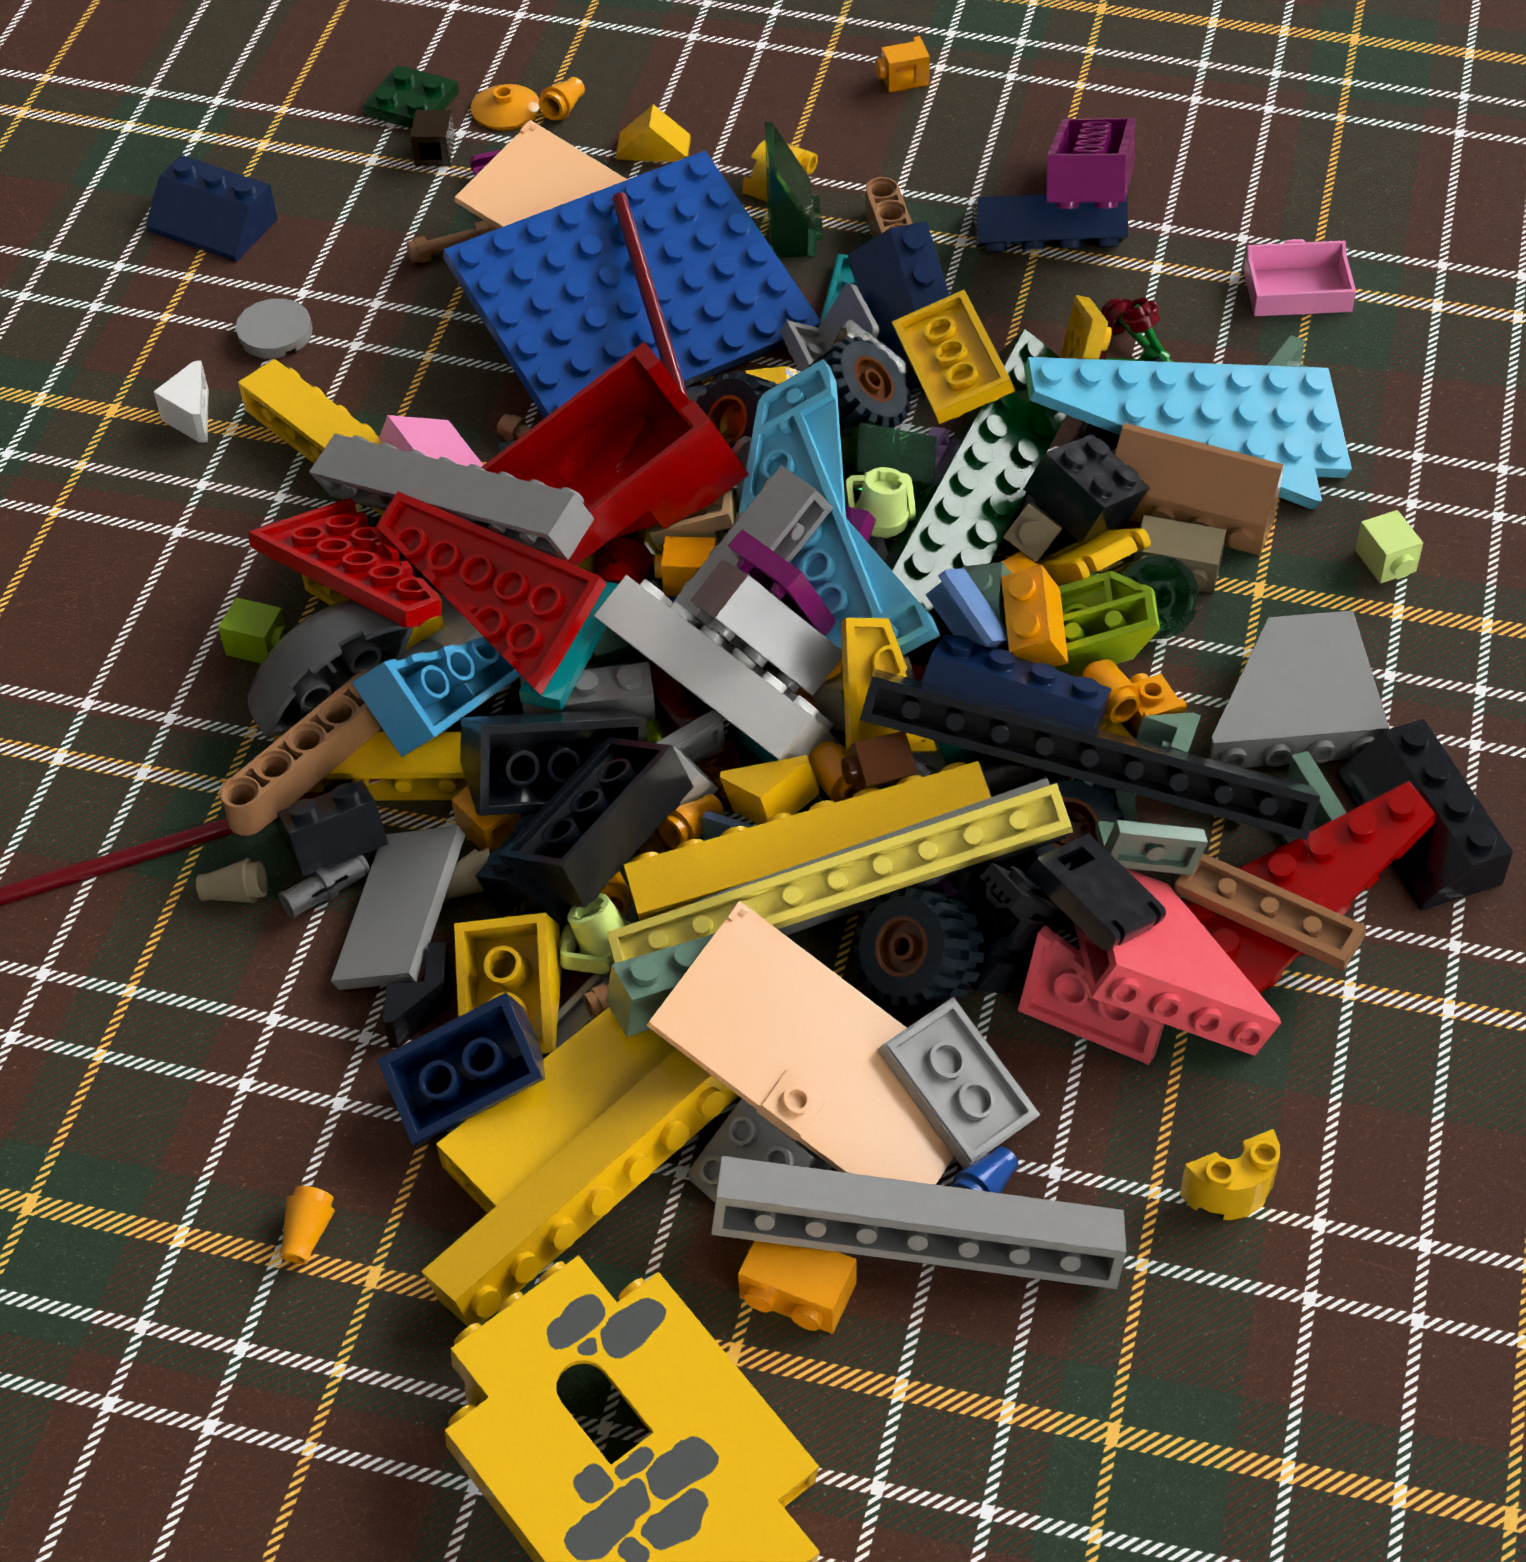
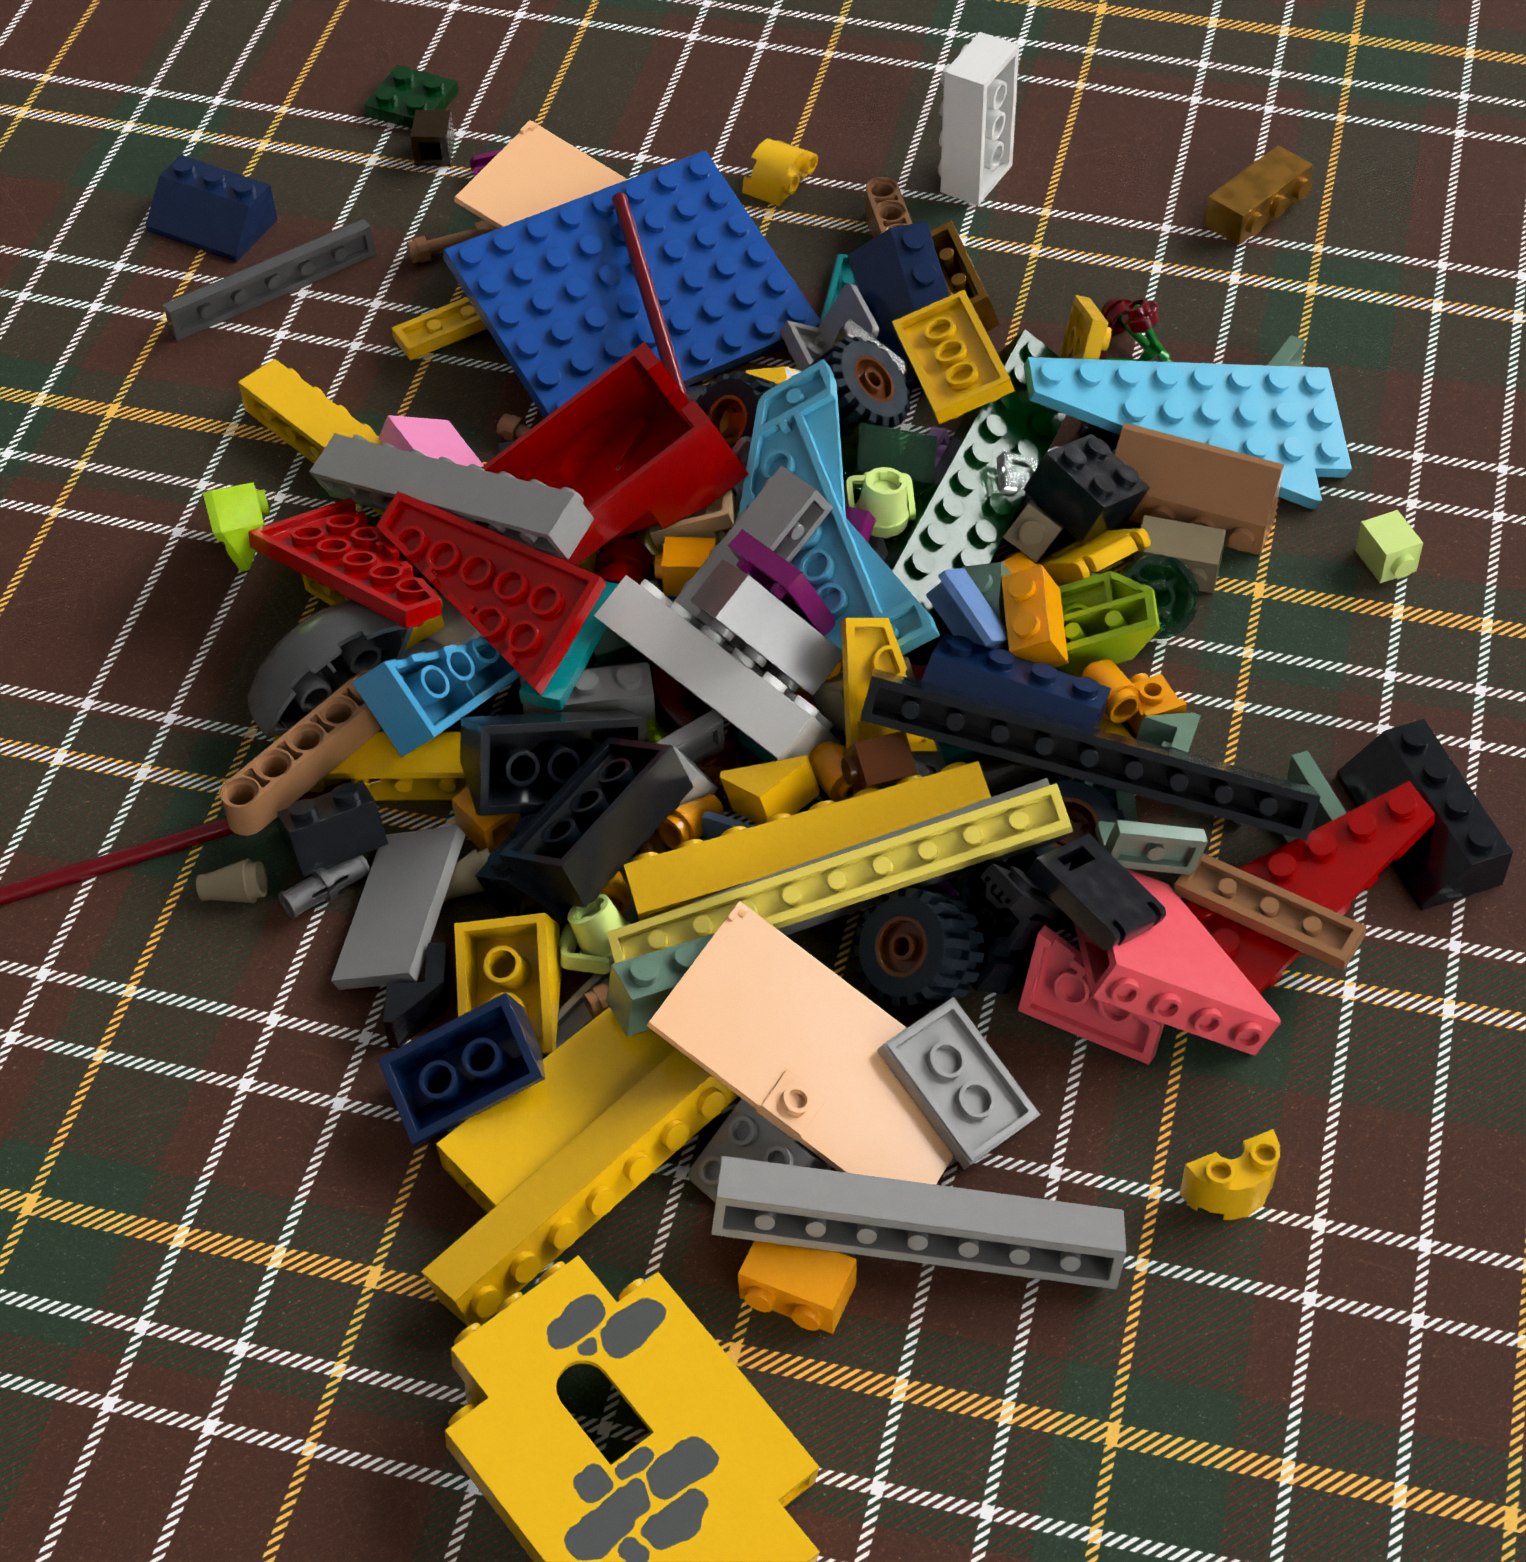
(184, 402): white slope -> none
(232, 515): none -> lime wedge
(251, 629): lime brick -> none
(269, 279): none -> dark grey plate
(273, 328): light grey tile -> none
(305, 1221): light orange cone -> none
(438, 328): none -> yellow plate
(505, 107): light orange dish -> none
(560, 99): light orange cone -> none
(653, 138): yellow slope -> none
(789, 200): clear green slope -> none
(904, 65): light orange brick -> none
(961, 274): none -> pearl gold brick
(978, 117): none -> white brick
(988, 1173): blue cone -> none
(1014, 471): none -> clear tile
(1034, 221): dark blue slope -> none
(1091, 162): magenta brick -> none
(1258, 195): none -> pearl gold brick
(1299, 278): bright pink container -> none
(1300, 693): light grey slope -> none

